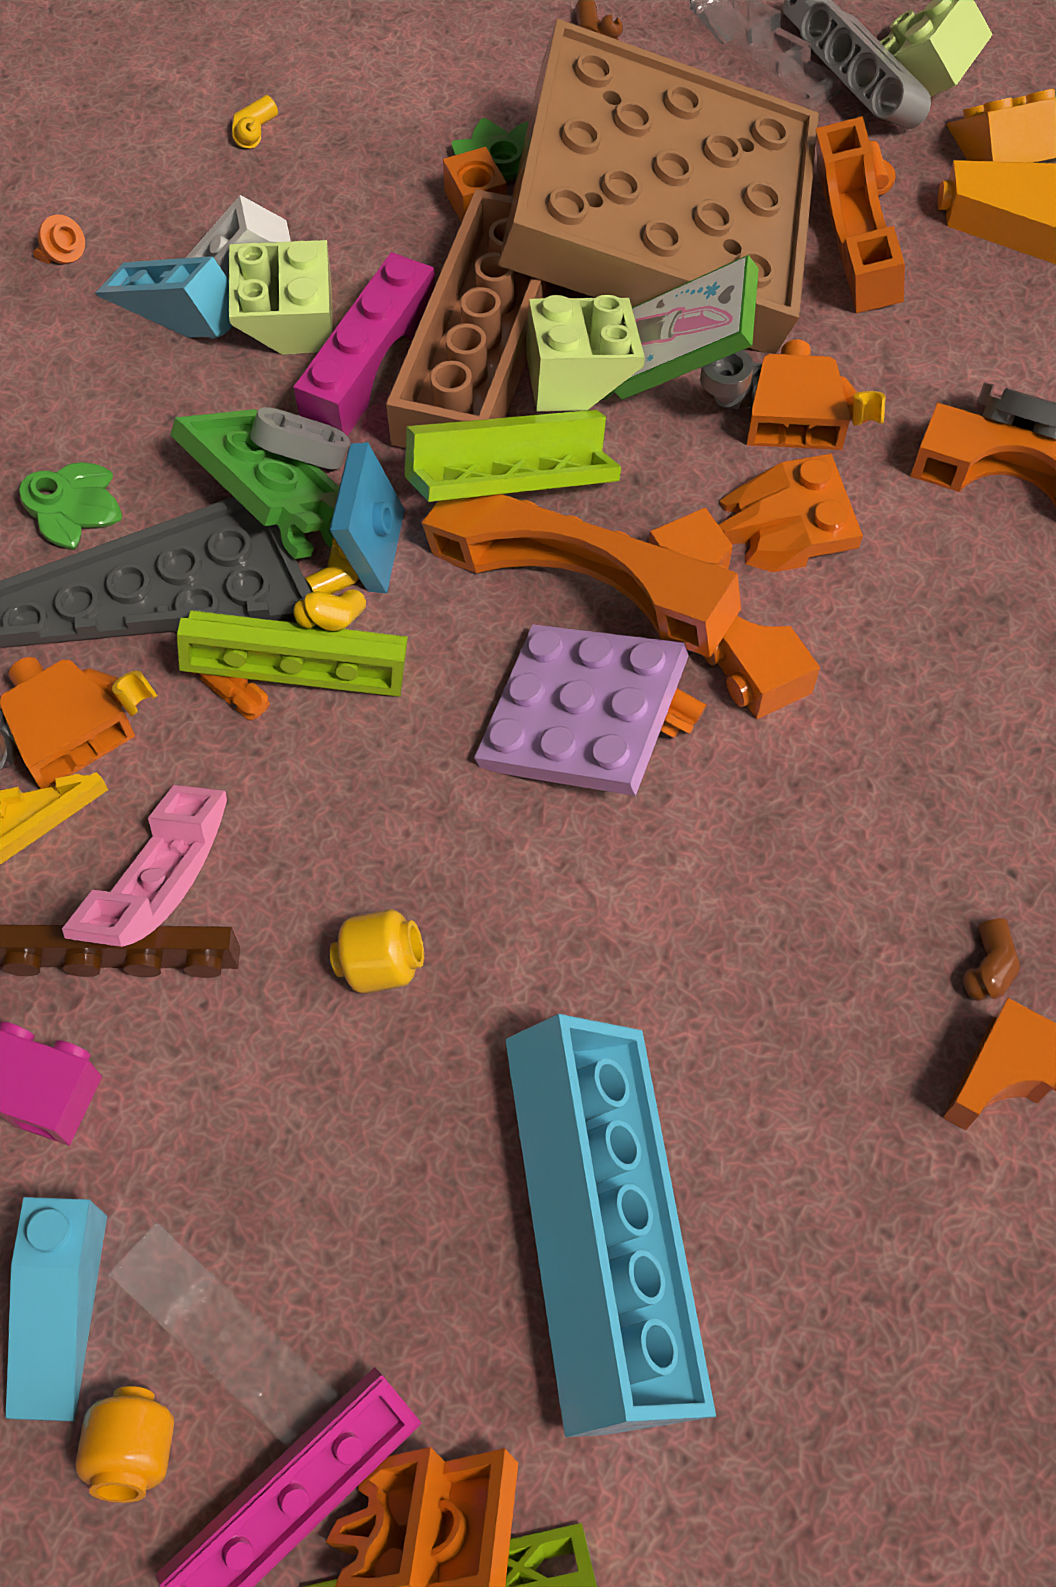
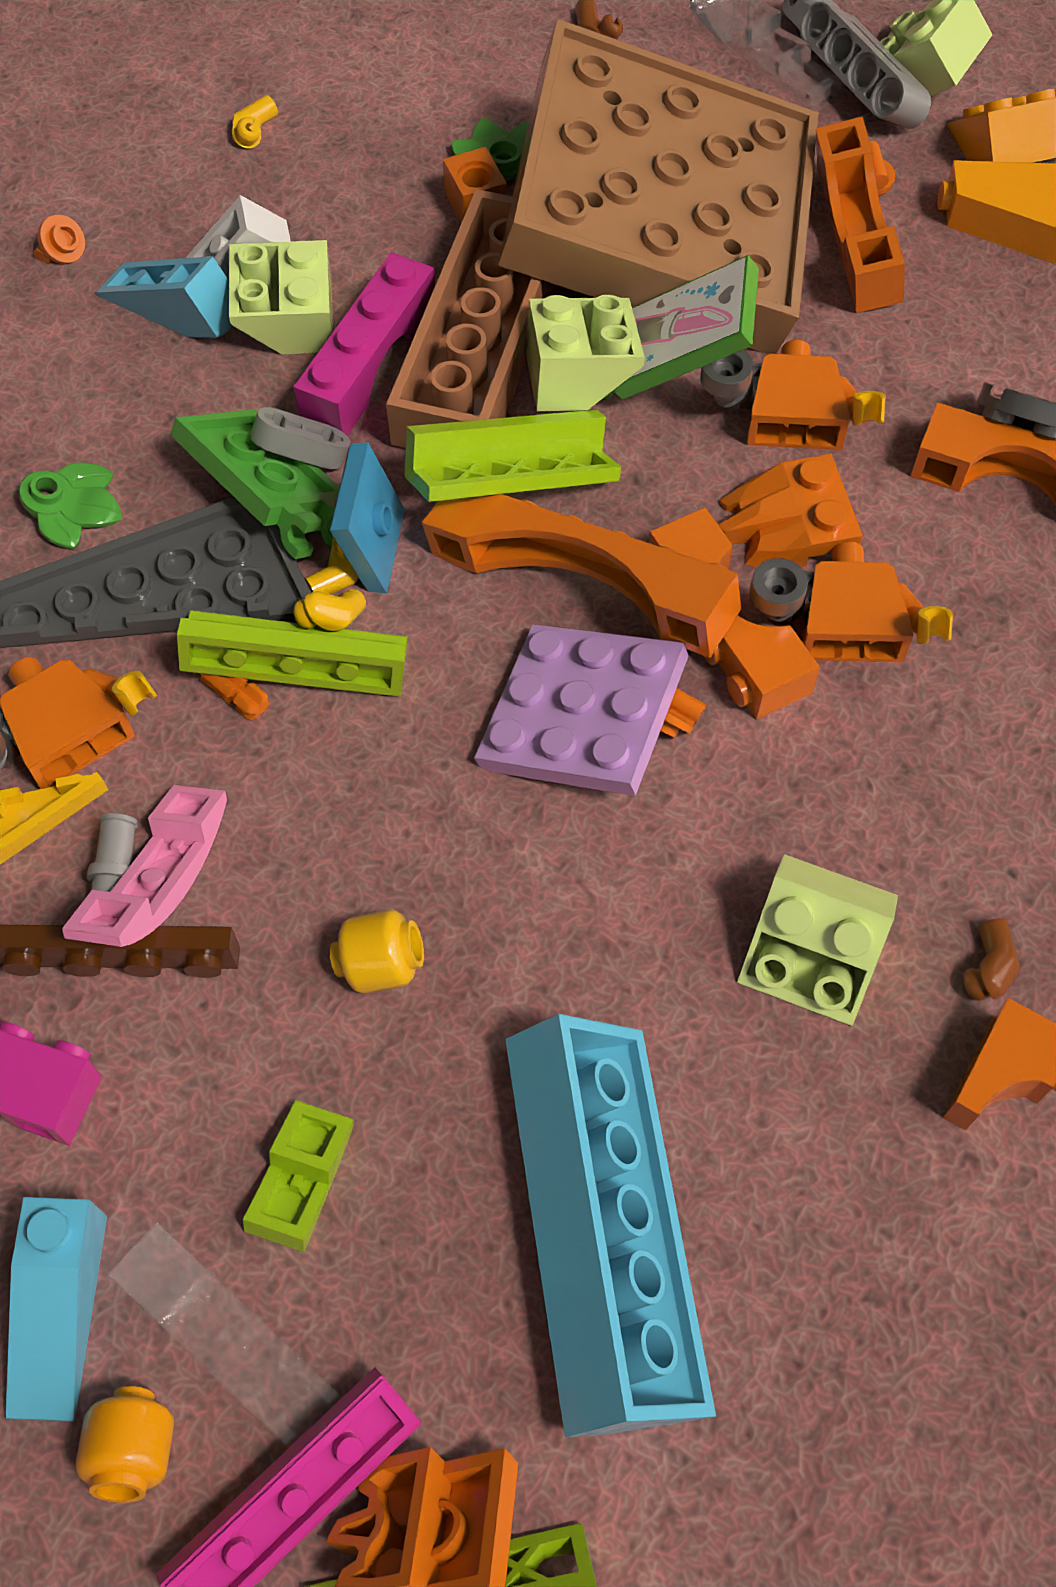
(113, 851): none -> light grey pin
(298, 1176): none -> lime slope
(818, 939): none -> yellowish green slope
(848, 606): none -> orange torso

